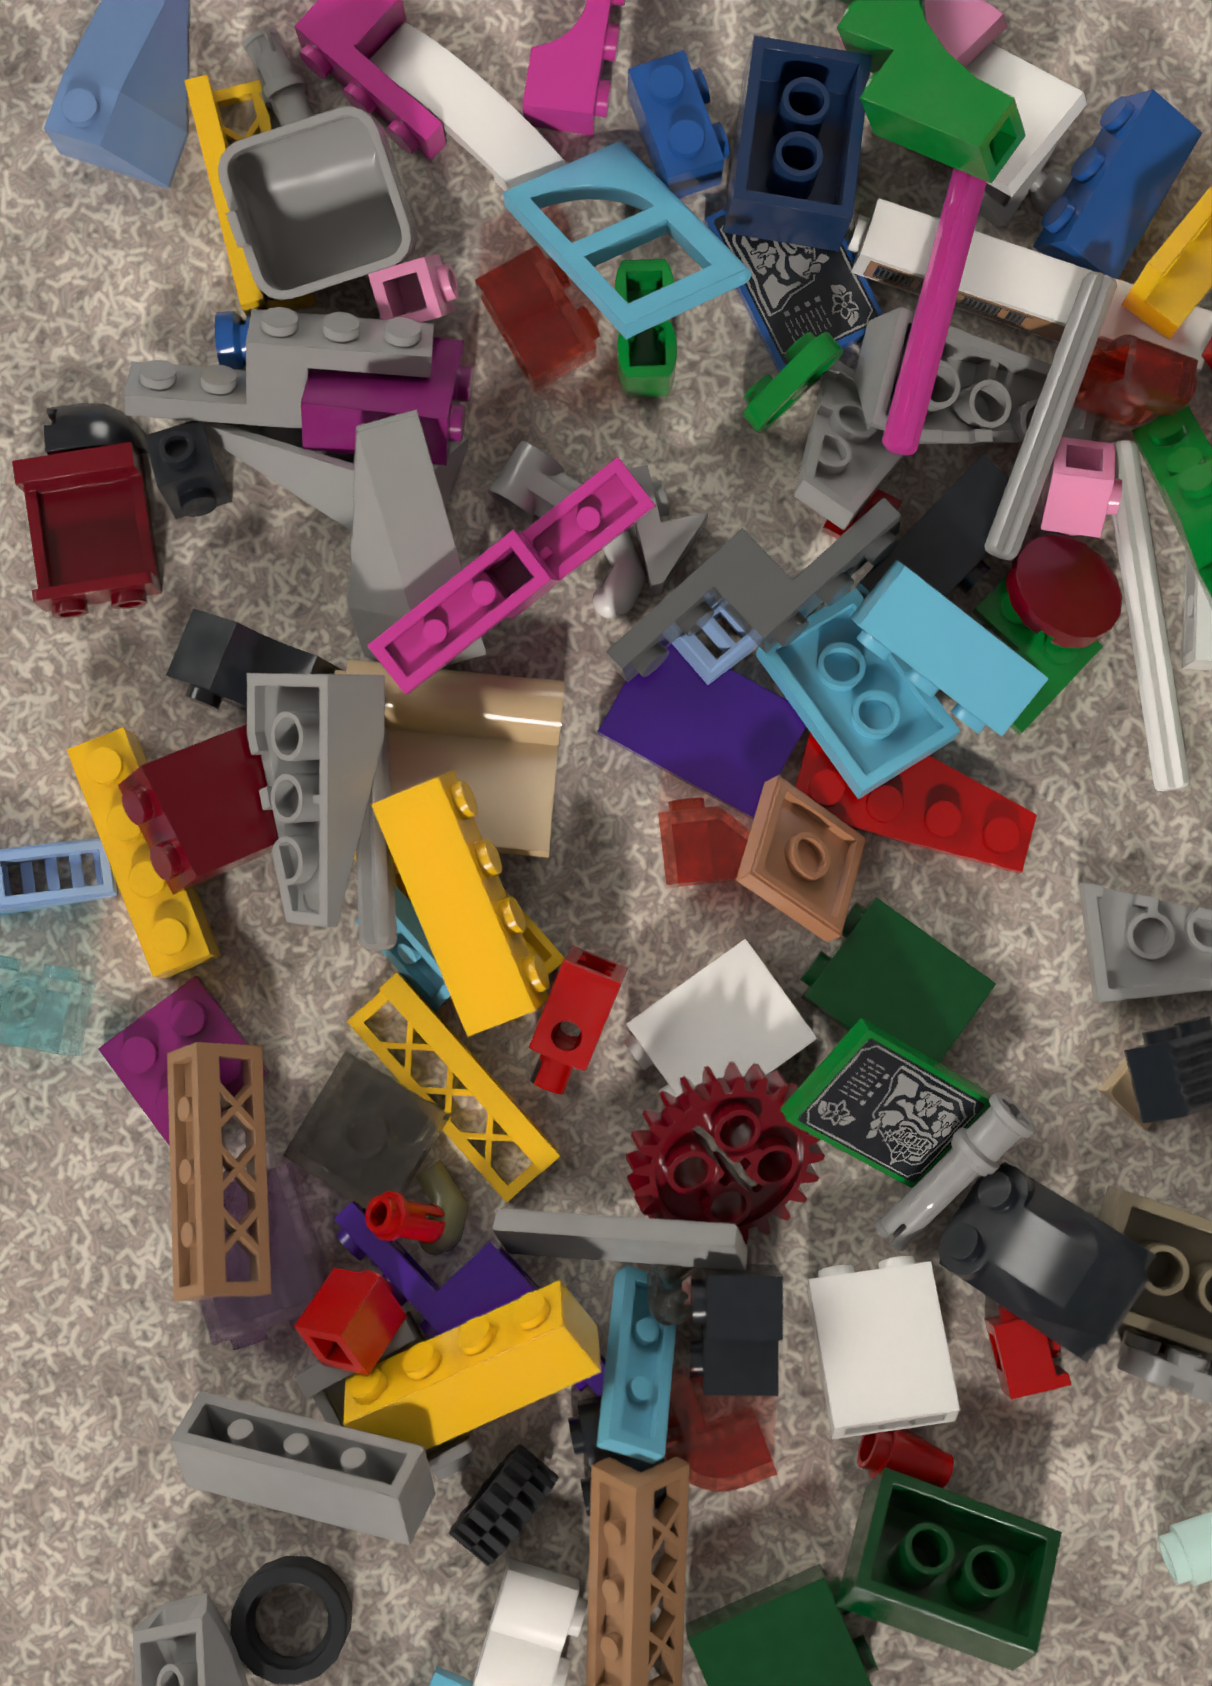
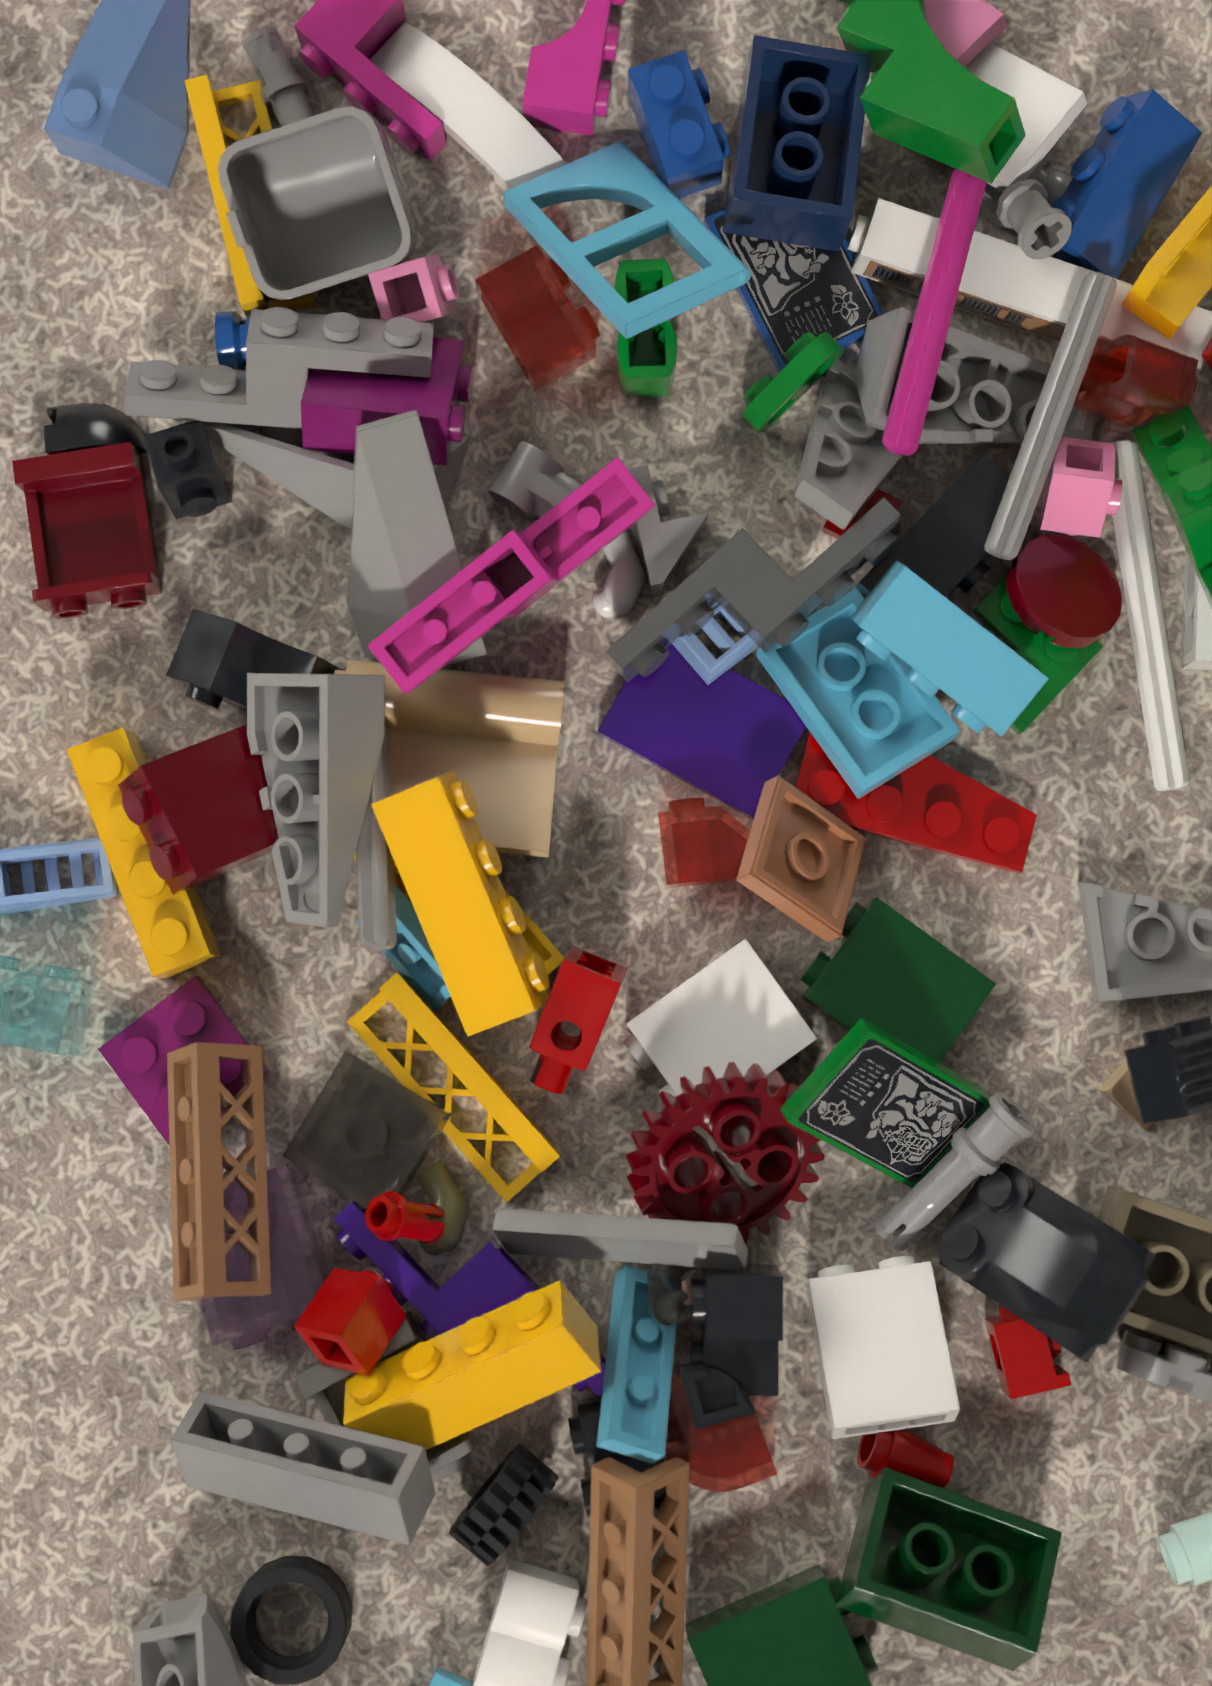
(713, 1395): none -> black tile
(1038, 225): none -> light grey bush

